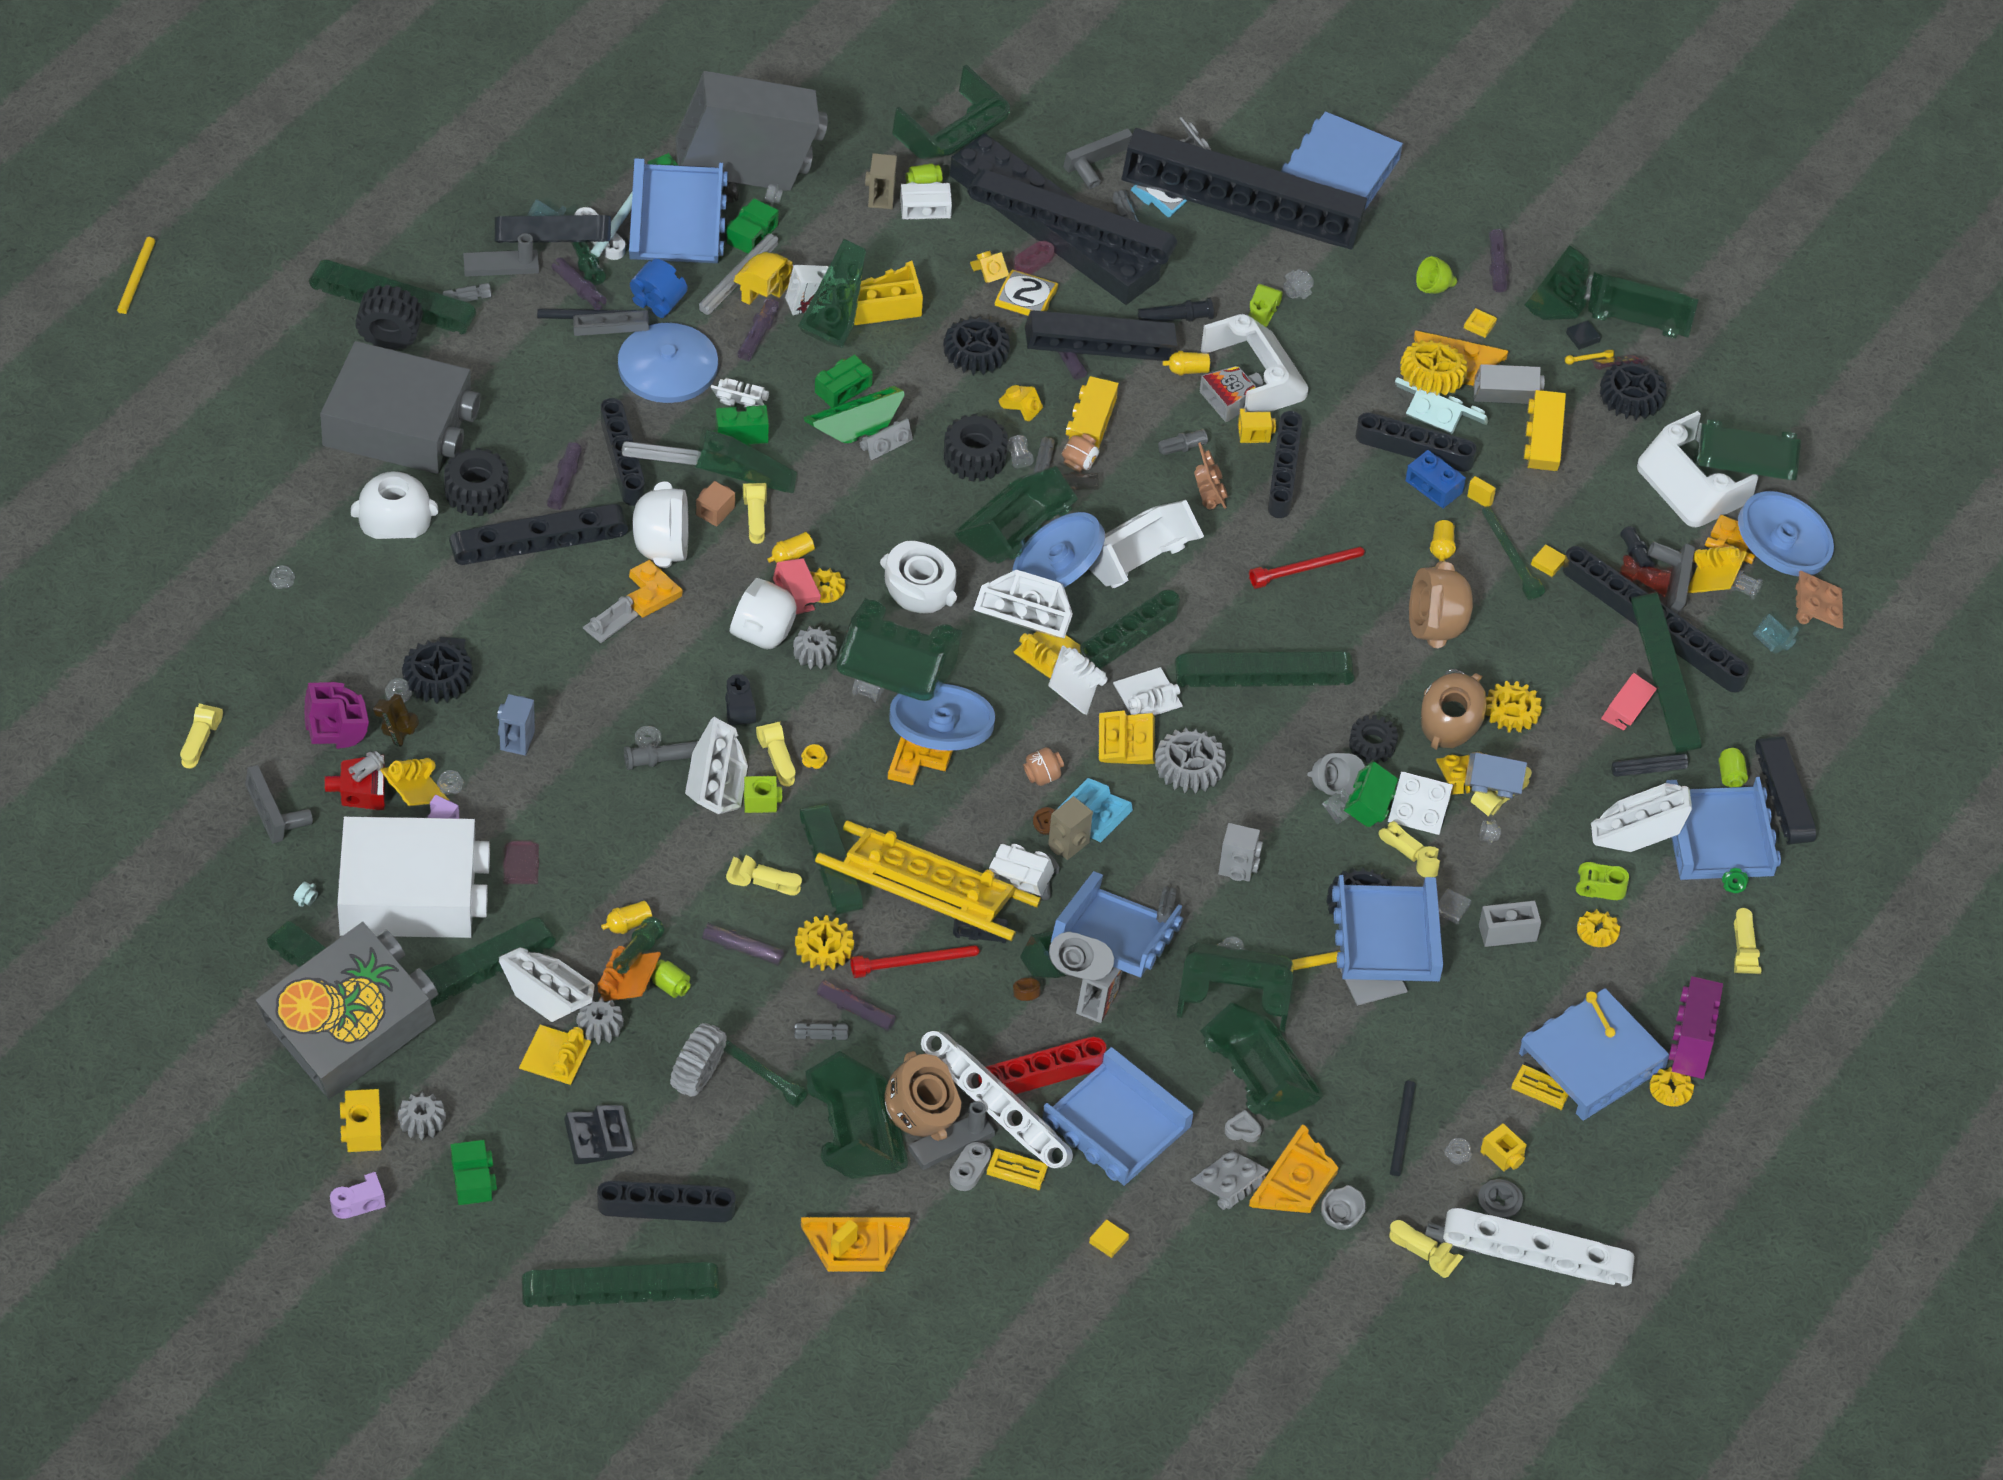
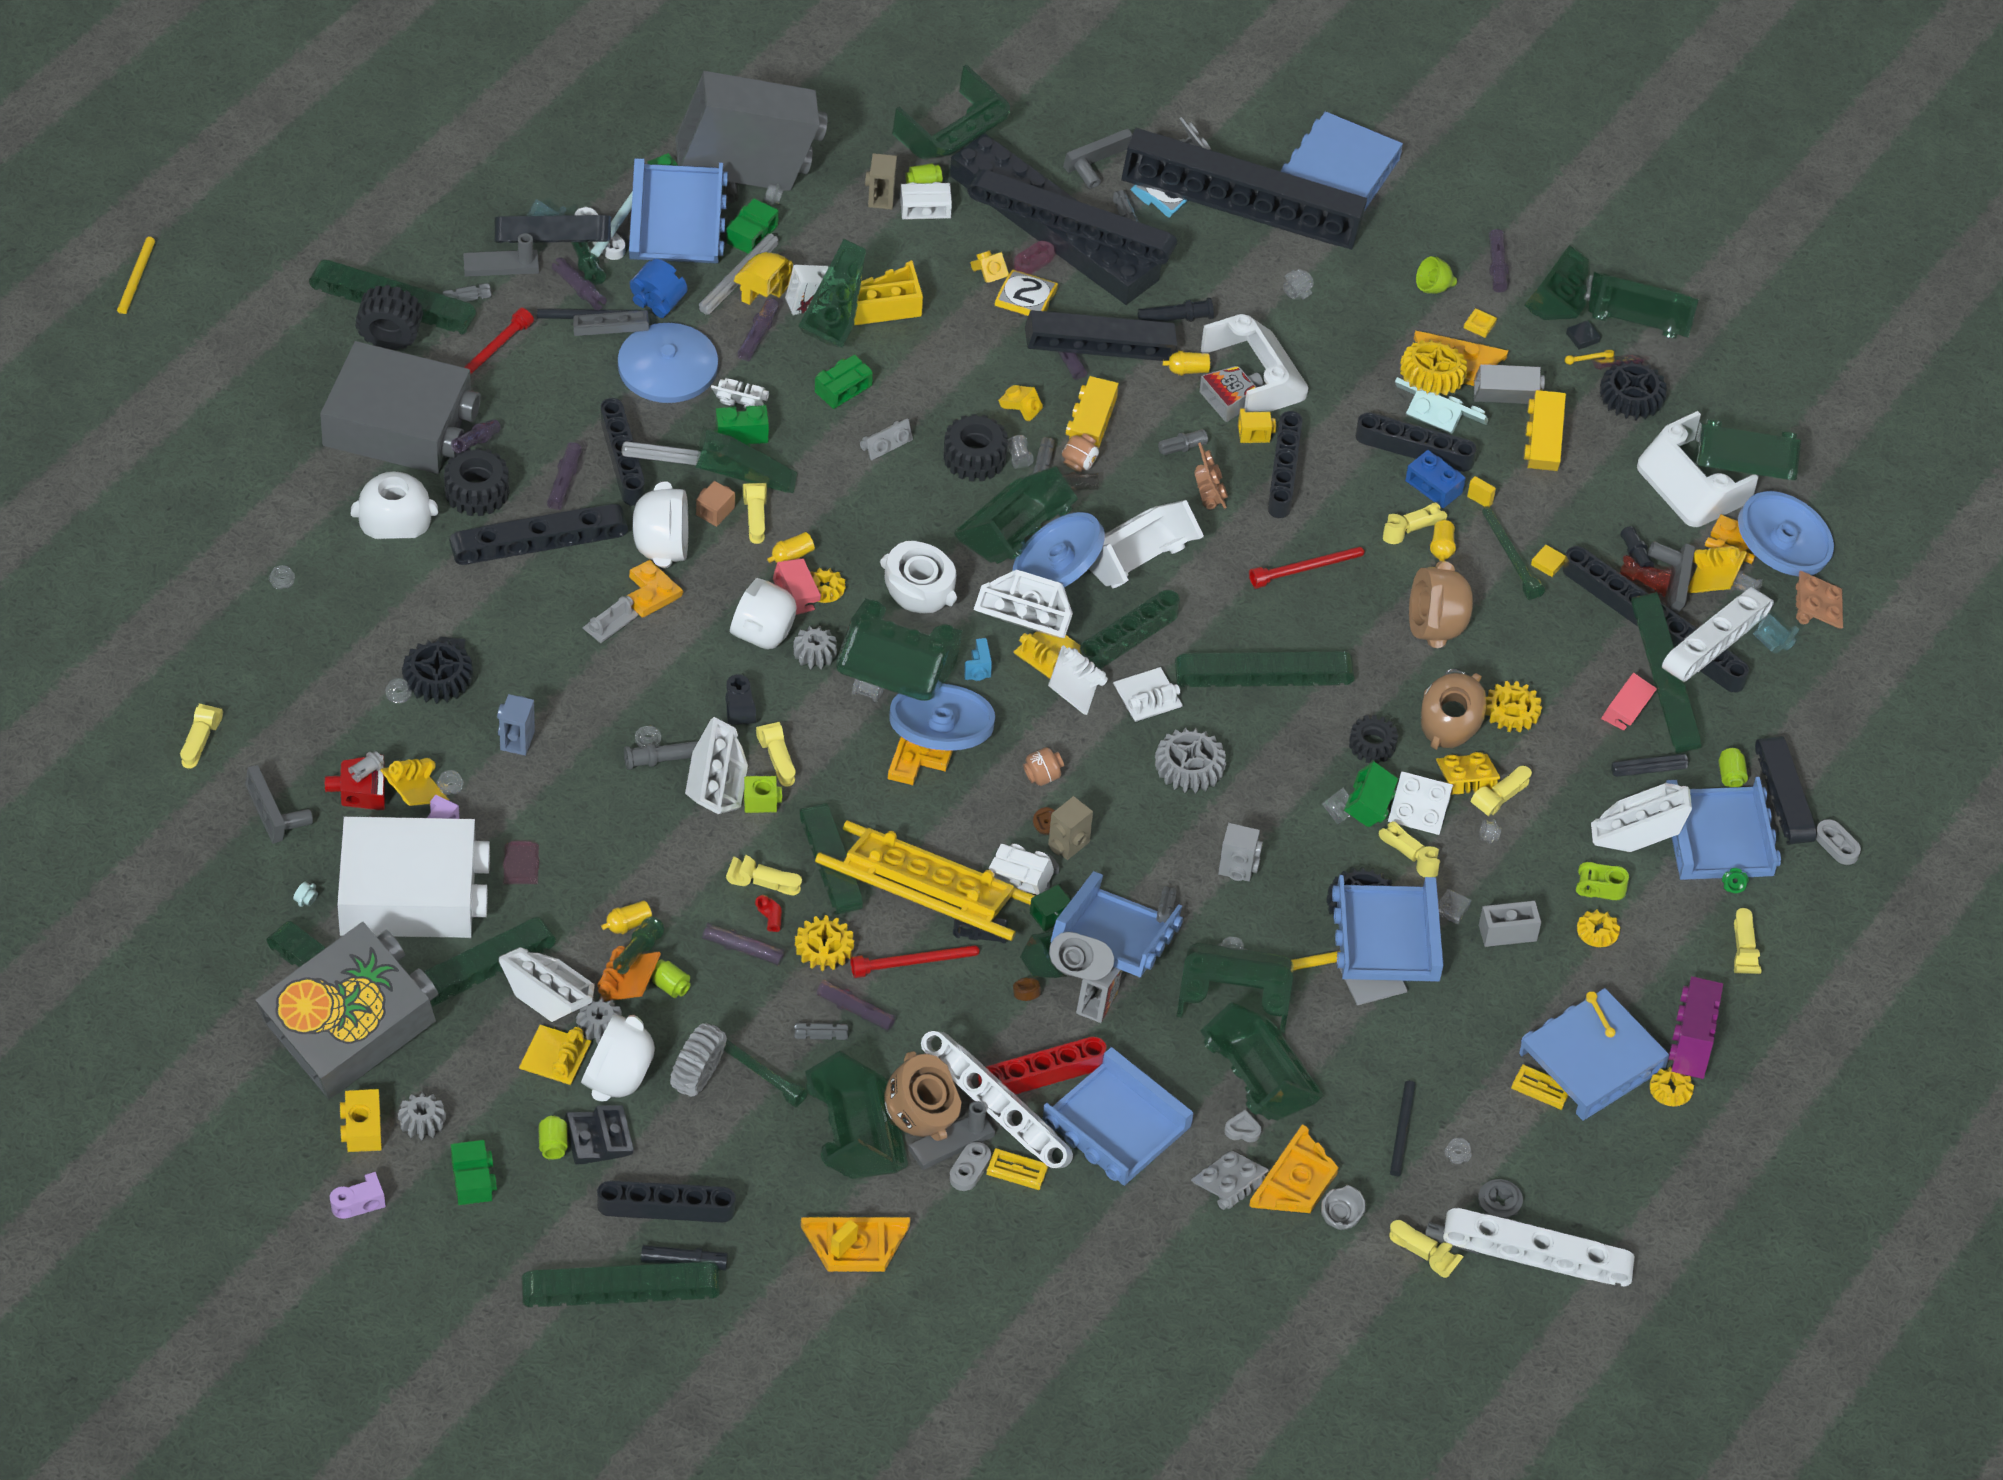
(334, 714): magenta brick -> none
(396, 718): dark brown hips -> none
(479, 434): none -> clear purple pin
(520, 320): none -> red piece
(553, 1137): none -> lime brick
(619, 1059): none -> white piece
(670, 1255): none -> black pin
(771, 911): none -> red arm
(814, 751): yellow plate -> none
(858, 416): wedge -> none
(976, 340): black gear -> none
(980, 665): none -> dark azure bracket
(1048, 906): none -> dark green brick
(1106, 808): medium azure slope -> none
(1109, 1238): yellow tile -> none
(1126, 738): yellow slope -> none
(1264, 303): lime piece -> none
(1336, 771): light grey piece -> none
(1397, 525): none -> light yellow piece
(1495, 774): sand blue brick -> none
(1504, 1148): yellow brick -> none
(1717, 634): none -> white beam
(1839, 842): none -> light grey plate

